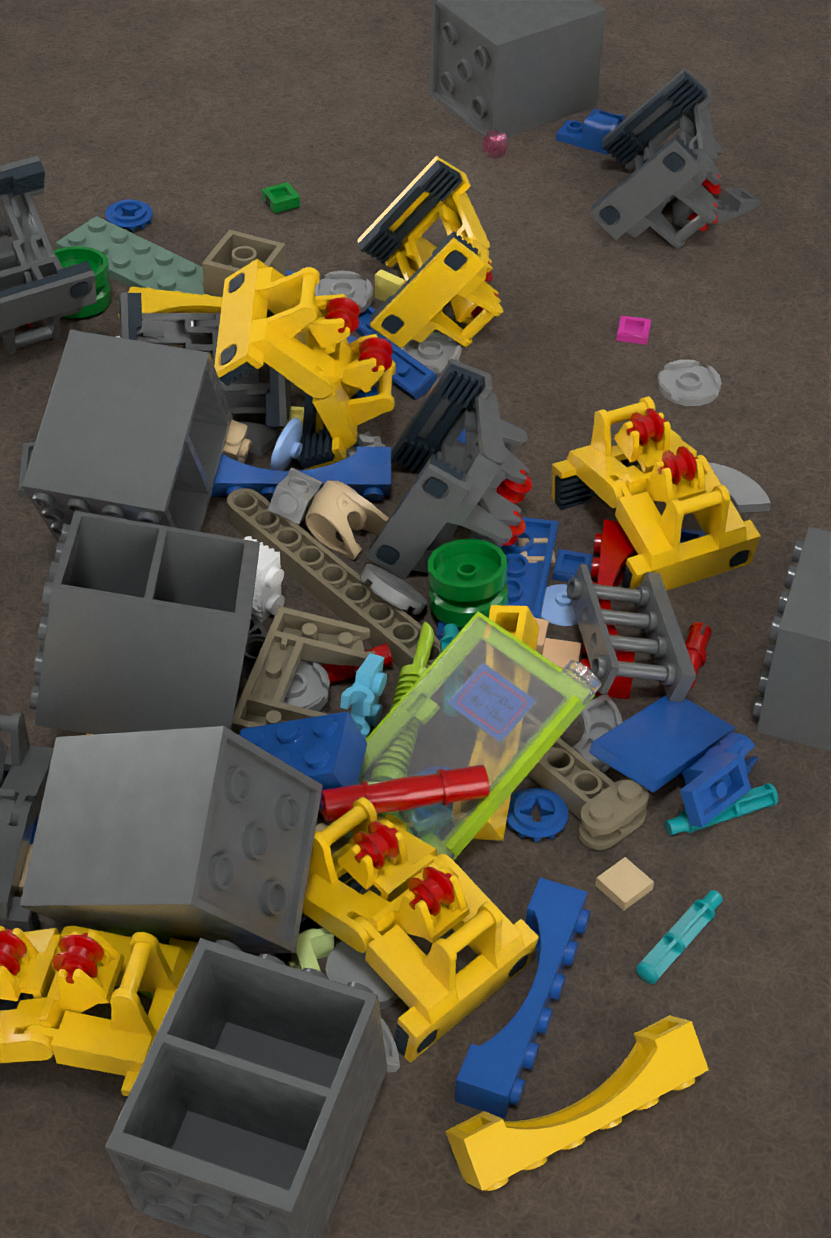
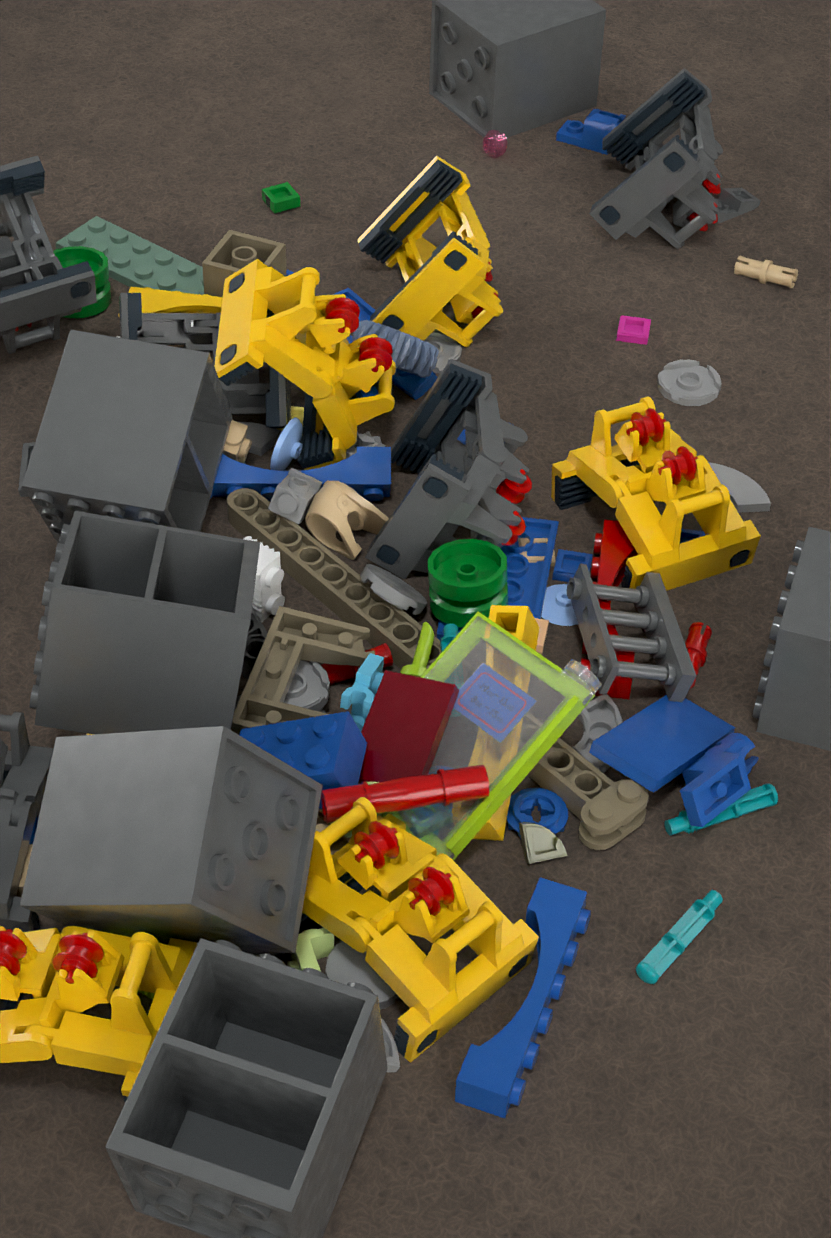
(136, 214): blue gear -> none
(349, 284): light grey tile -> none
(387, 284): light yellow tile -> none
(405, 726): none -> dark red tile
(408, 351): none -> sand blue gear
(540, 843): none -> tile
(561, 651): light nougat tile -> none
(624, 883): tan tile -> none
(661, 1061): yellow arch -> none
(766, 271): none -> tan pin

